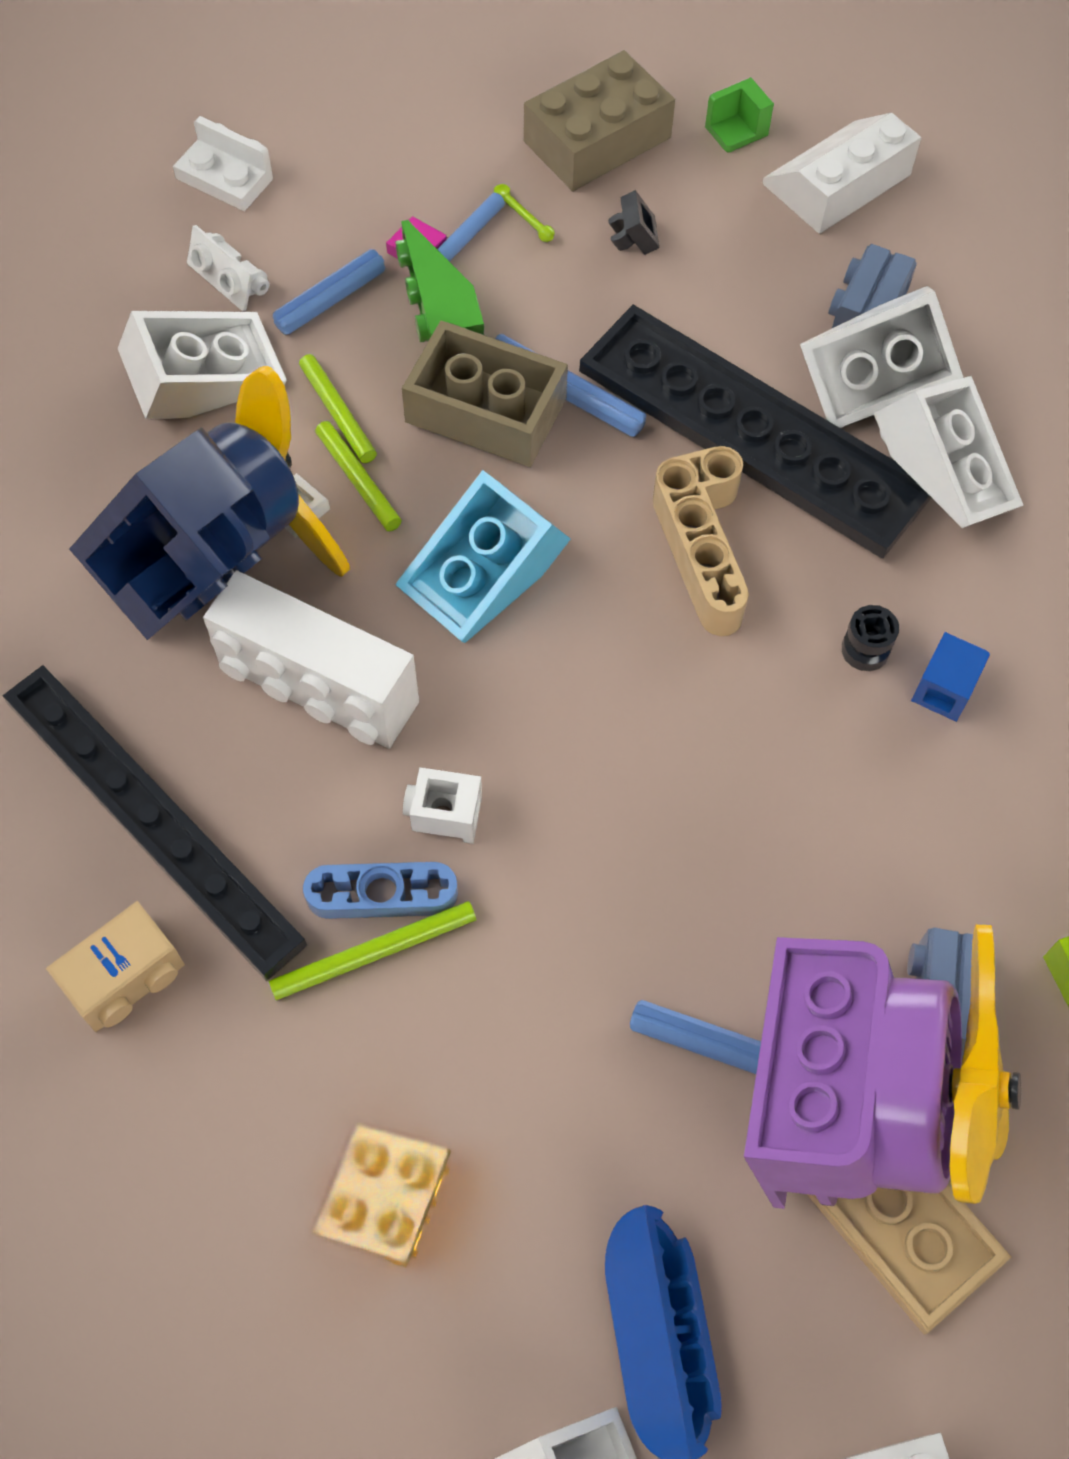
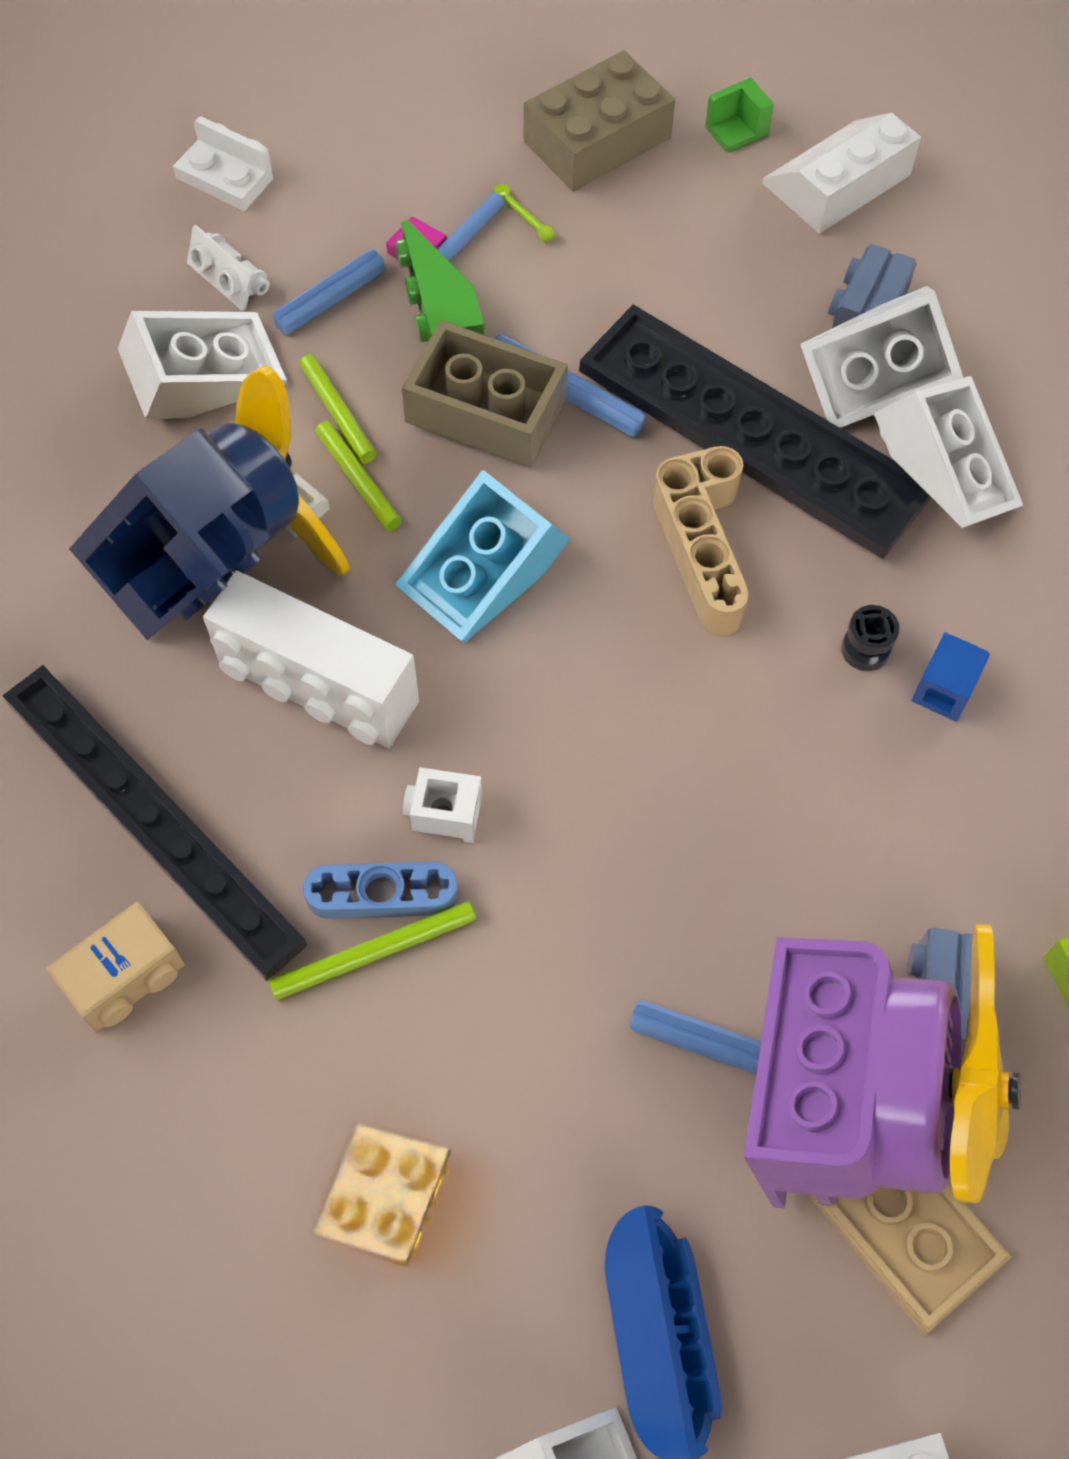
(634, 225): black tile -> none

